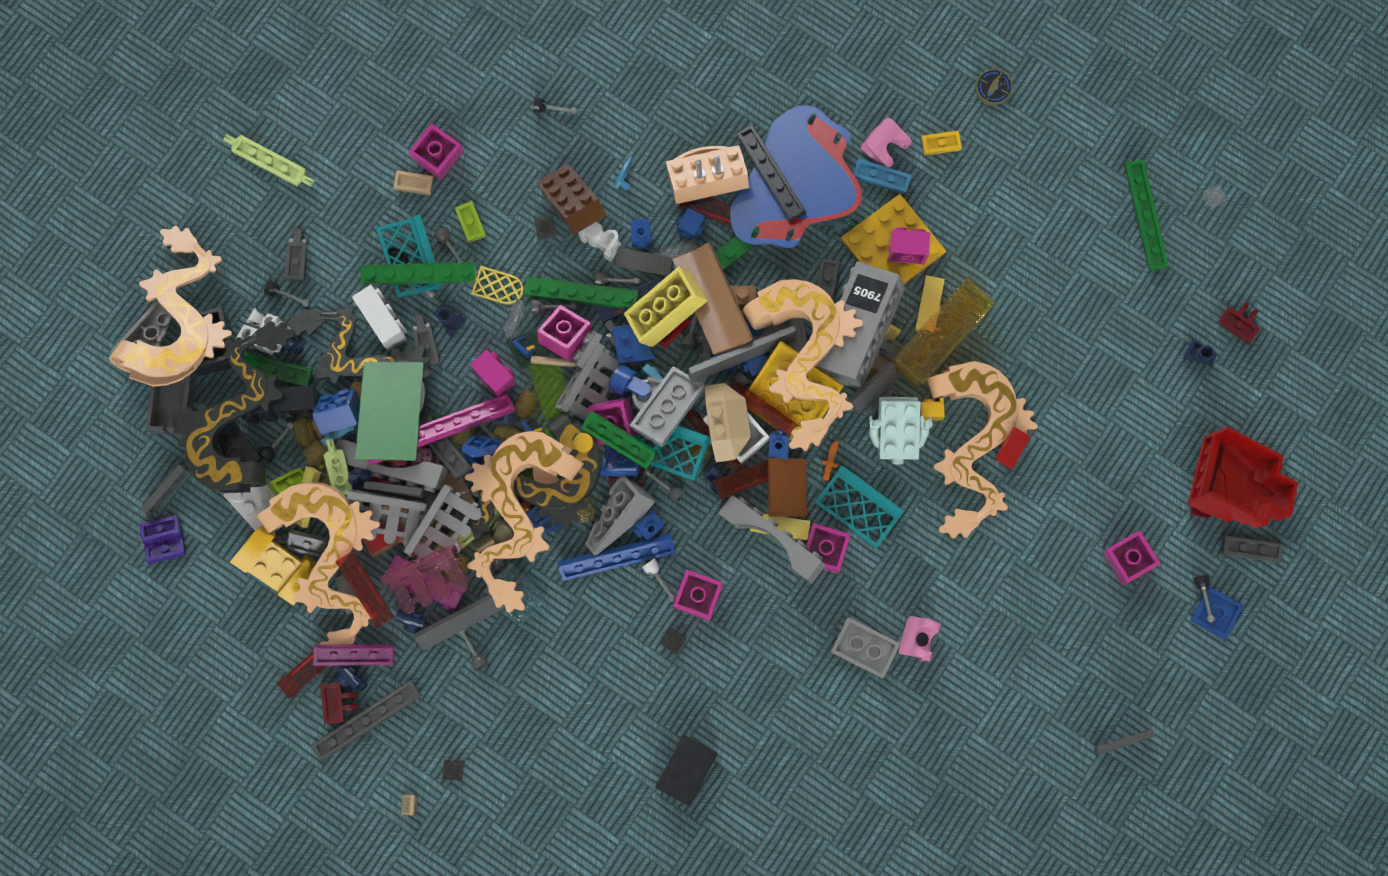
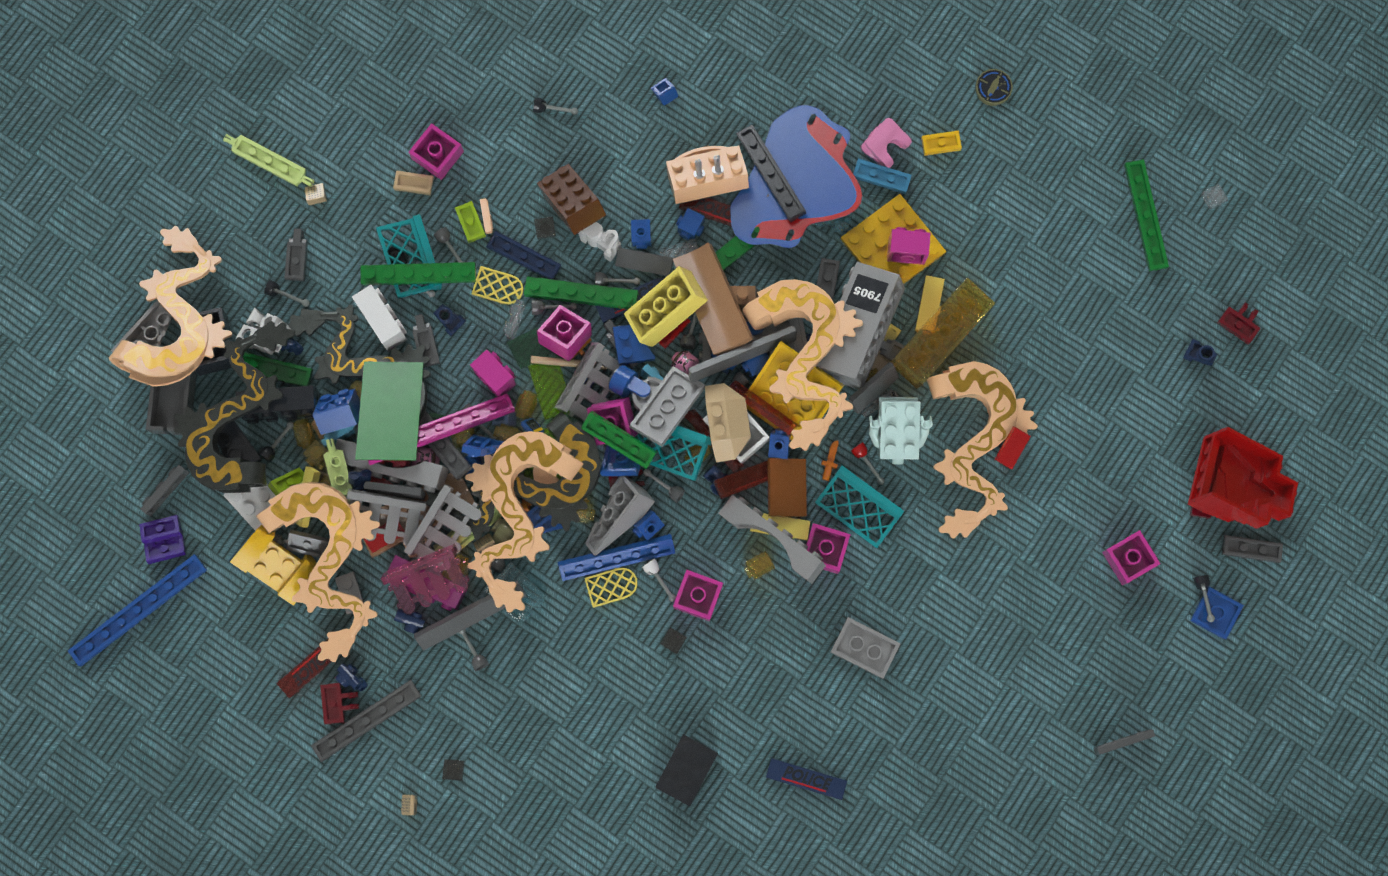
(137, 610): none -> blue plate
(315, 194): none -> tan slope
(353, 654): magenta tile -> none
(364, 589): clear red tile -> none
(486, 216): none -> light nougat tile
(523, 256): none -> dark blue tile
(524, 346): blue slope -> none
(583, 442): yellow piece -> none
(589, 343): light grey plate -> none
(616, 585): none -> light yellow window
(623, 174): dark azure bar -> none
(665, 91): none -> blue slope
(684, 360): none -> bright pink head
(759, 566): none -> clear yellow brick
(806, 779): none -> dark blue tile
(860, 452): none -> hinge
(918, 637): bright pink piece -> none
(932, 408): yellow brick -> none

